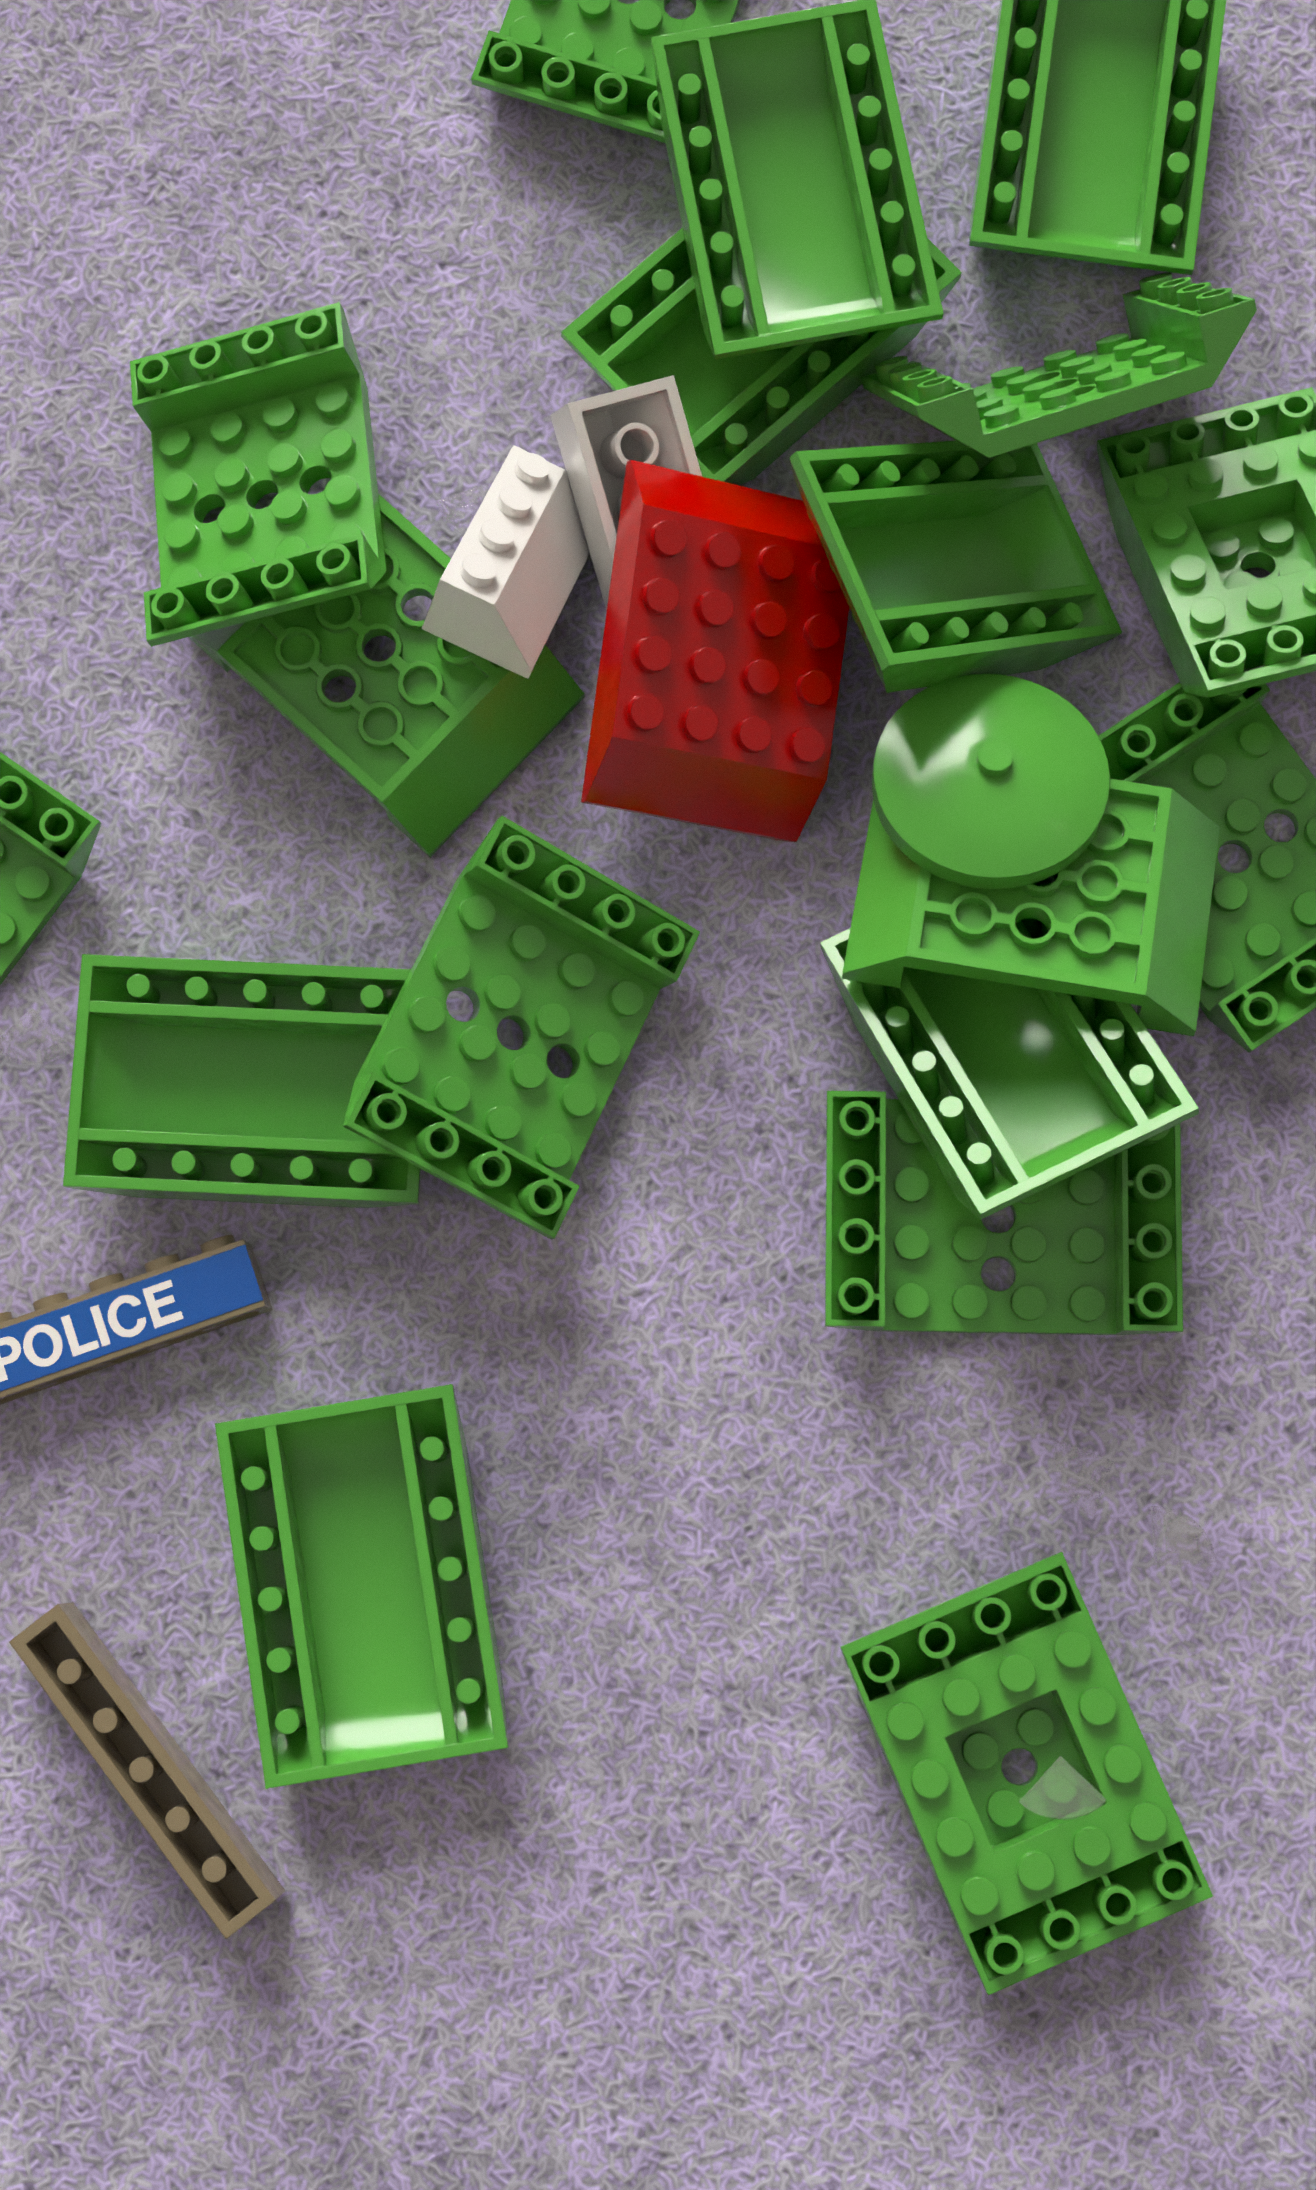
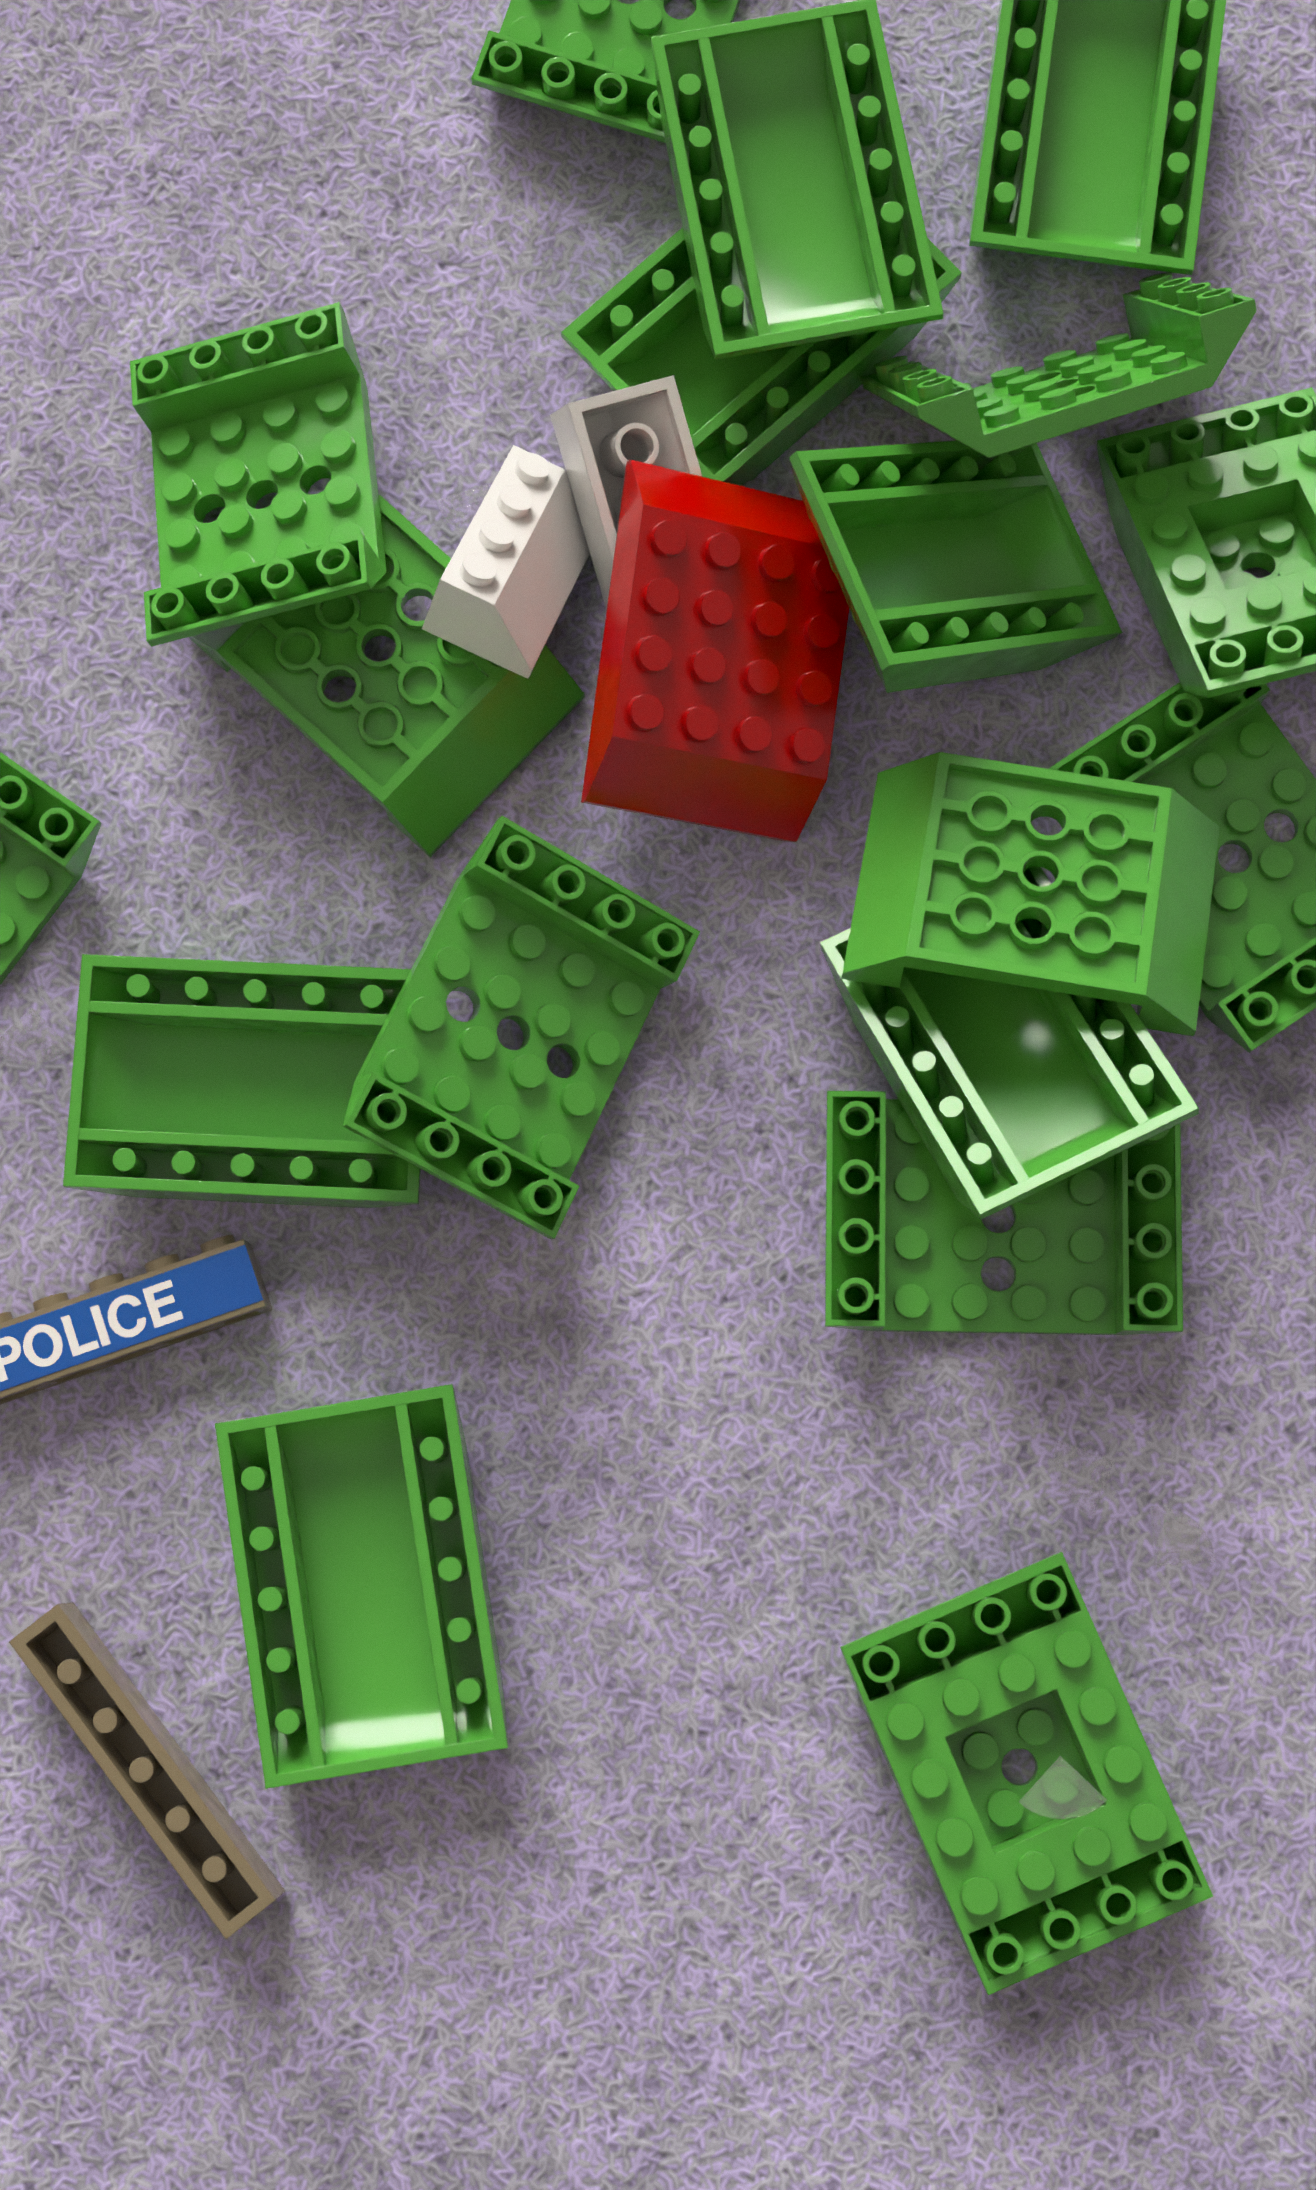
(990, 781): bright green dish -> none

